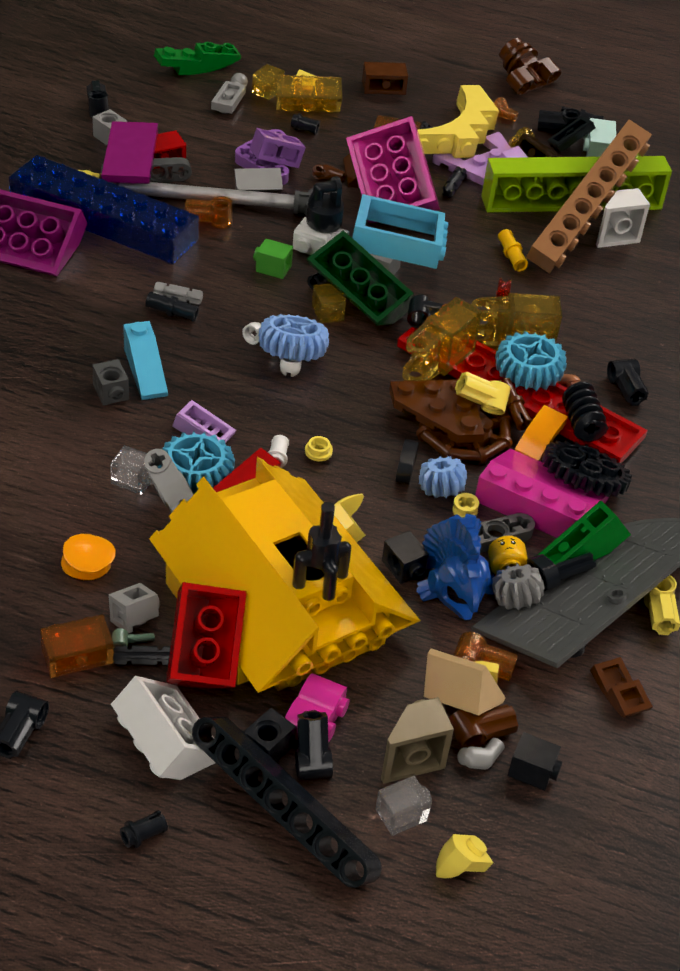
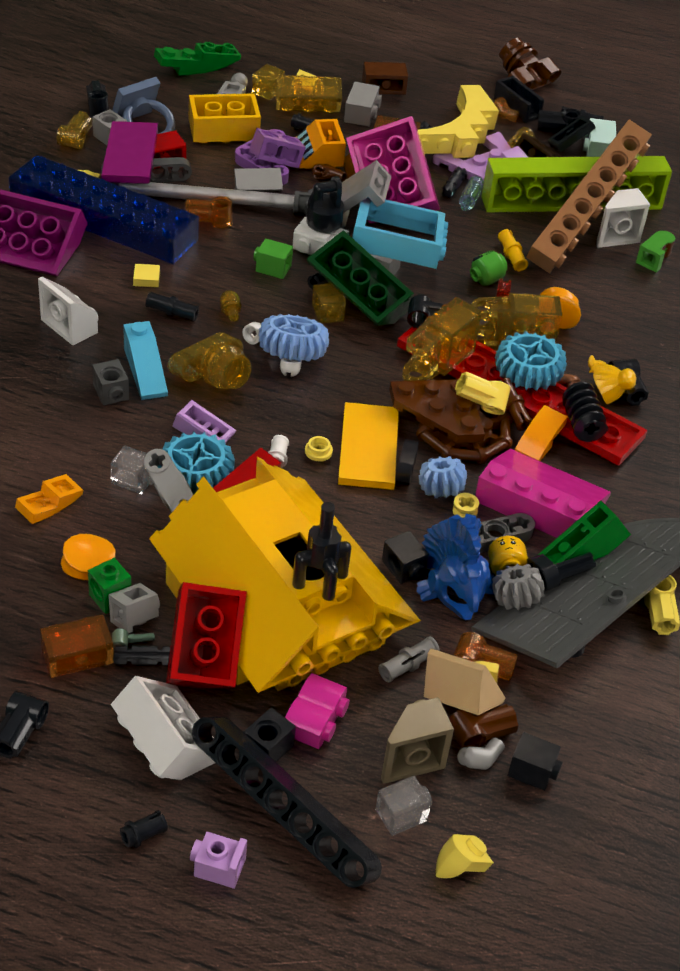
(53, 497): none -> light orange slope
(66, 312): none -> white slope
(74, 132): none -> clear yellow piece
(106, 580): none -> green brick
(140, 100): none -> sand blue tile
(146, 275): none -> light yellow tile
(183, 293): light grey axle -> none
(215, 359): none -> clear yellow beam
(219, 859): none -> lavender brick
(223, 117): none -> yellow brick
(230, 304): none -> clear yellow cylinder
(313, 755): black piece -> none
(323, 144): none -> light orange slope
(343, 512): light yellow plate -> none
(362, 104): none -> light grey brick
(368, 446): none -> yellow tile
(369, 182): none -> light grey panel
(394, 666): none -> light grey pin
(471, 193): none -> clear light blue cylinder
(488, 268): none -> bright green head
(519, 98): none -> black window
(569, 305): none -> light orange piece
(586, 468): black gear -> none
(610, 379): none -> yellow hair
(621, 691): reddish brown slope -> none
(655, 250): none -> bright green leg

